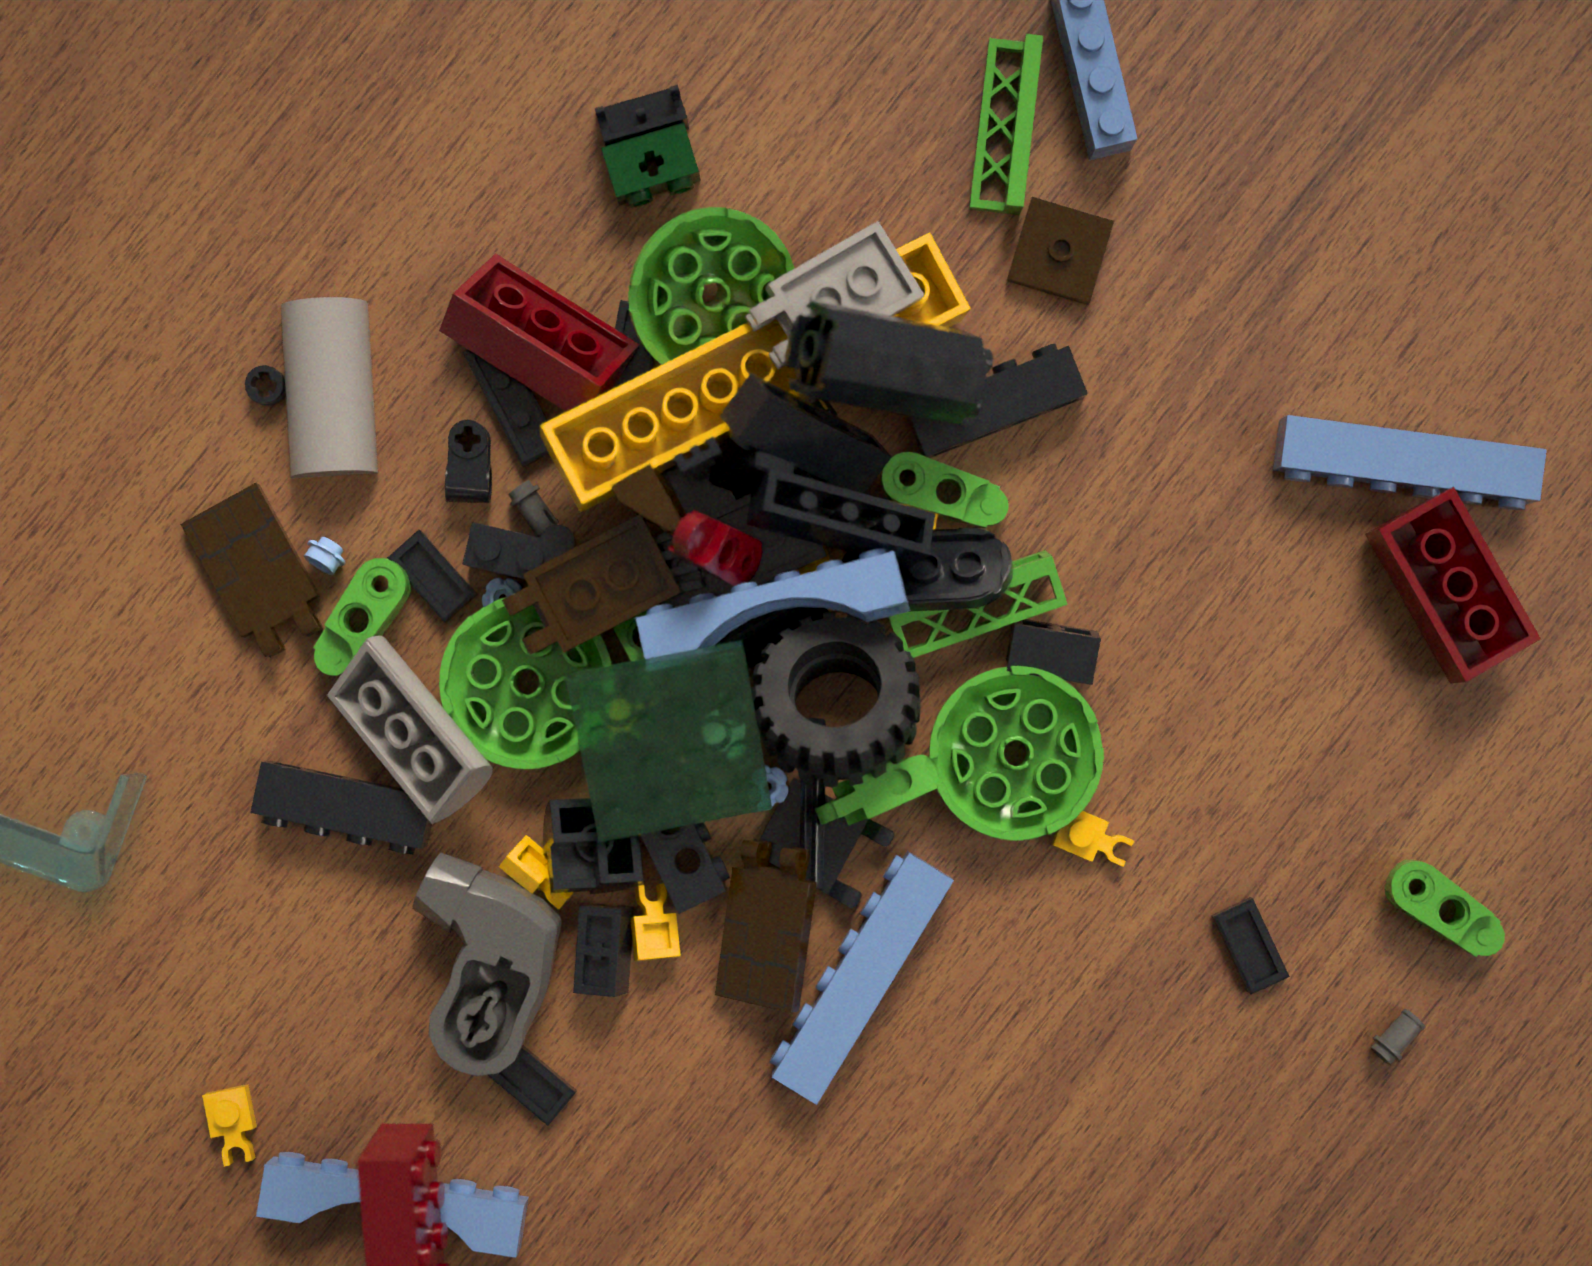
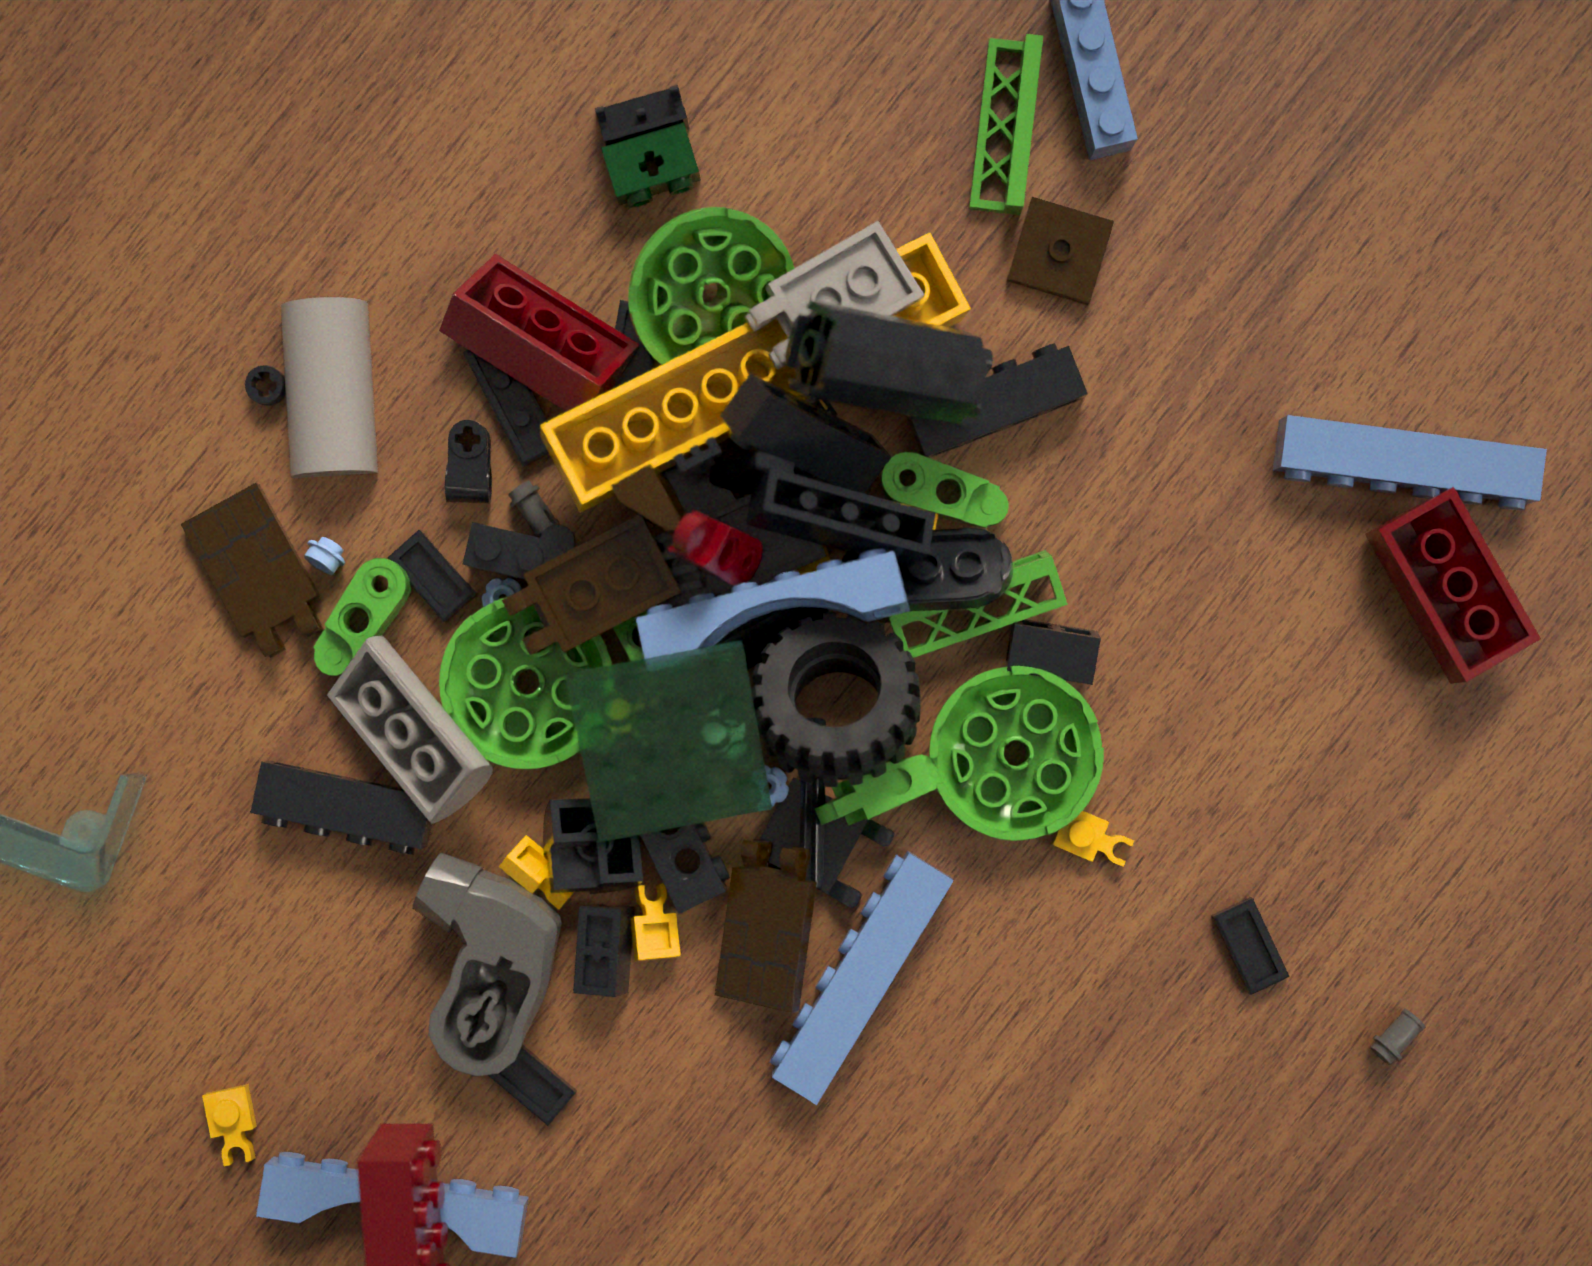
(1473, 925): bright green piece -> none

